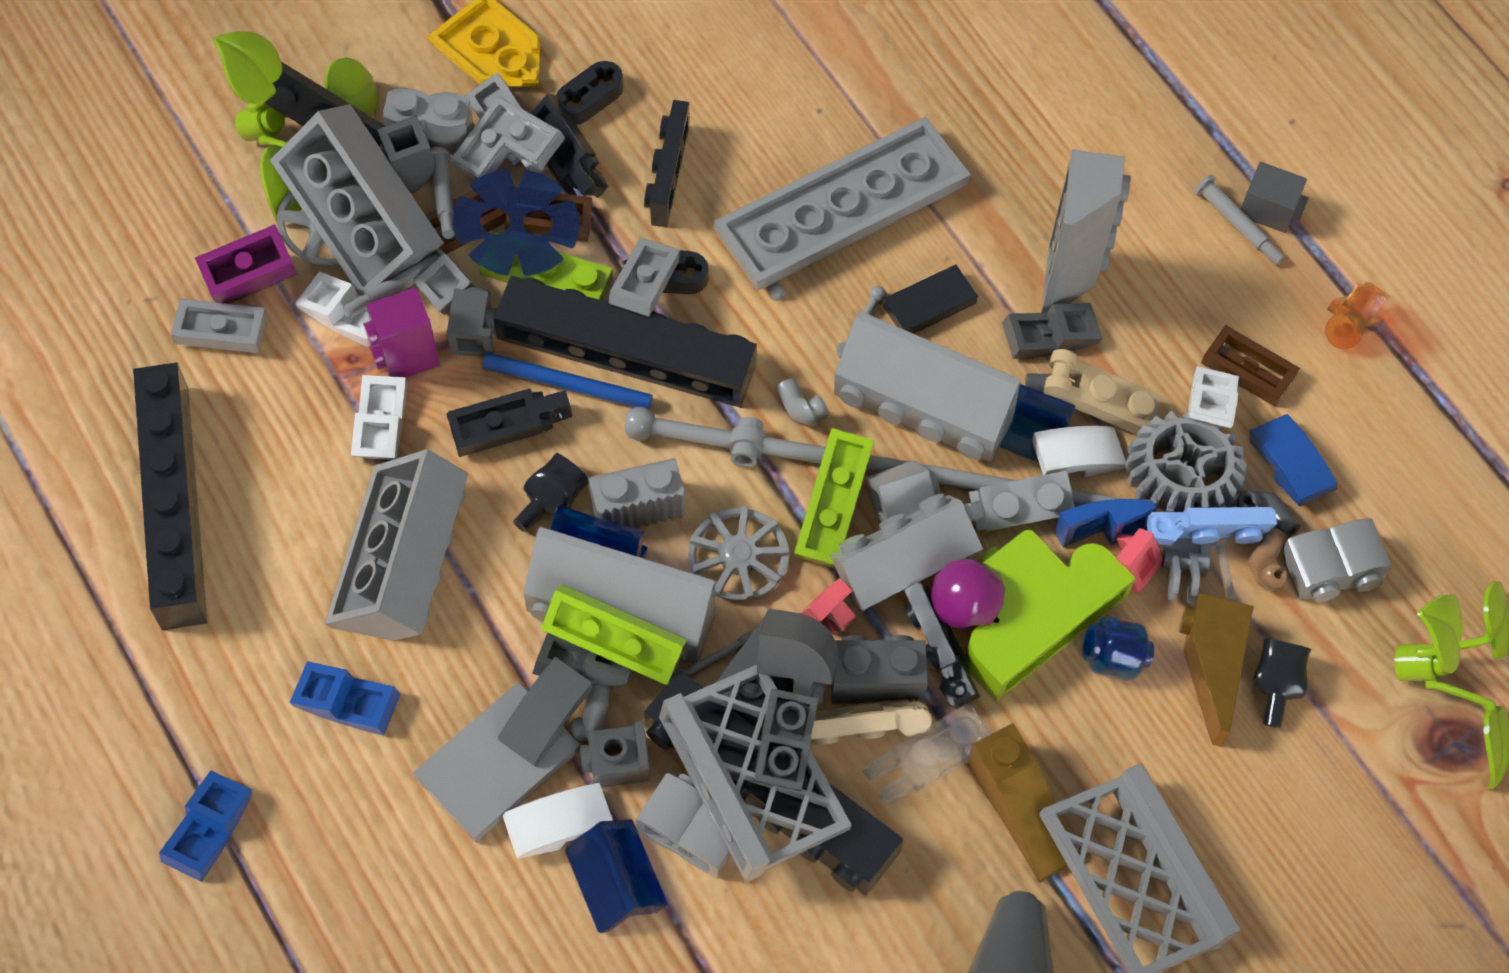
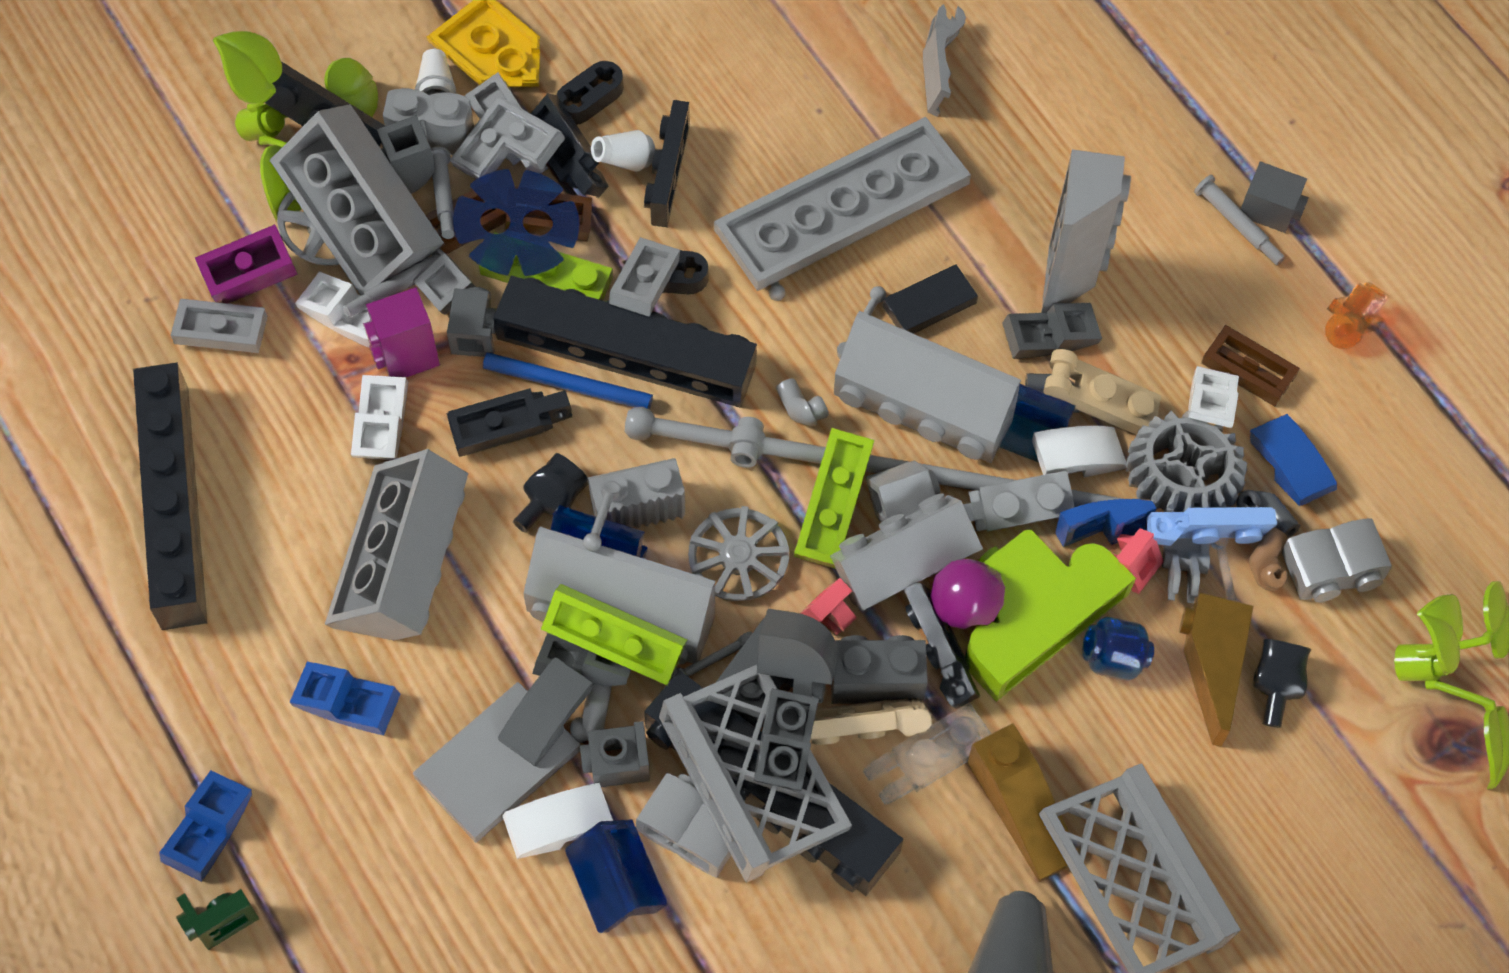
(221, 920): none -> dark green bracket
(435, 73): none -> white cone
(610, 492): none -> light grey hinge
(625, 150): none -> white cone
(935, 66): none -> light grey arm

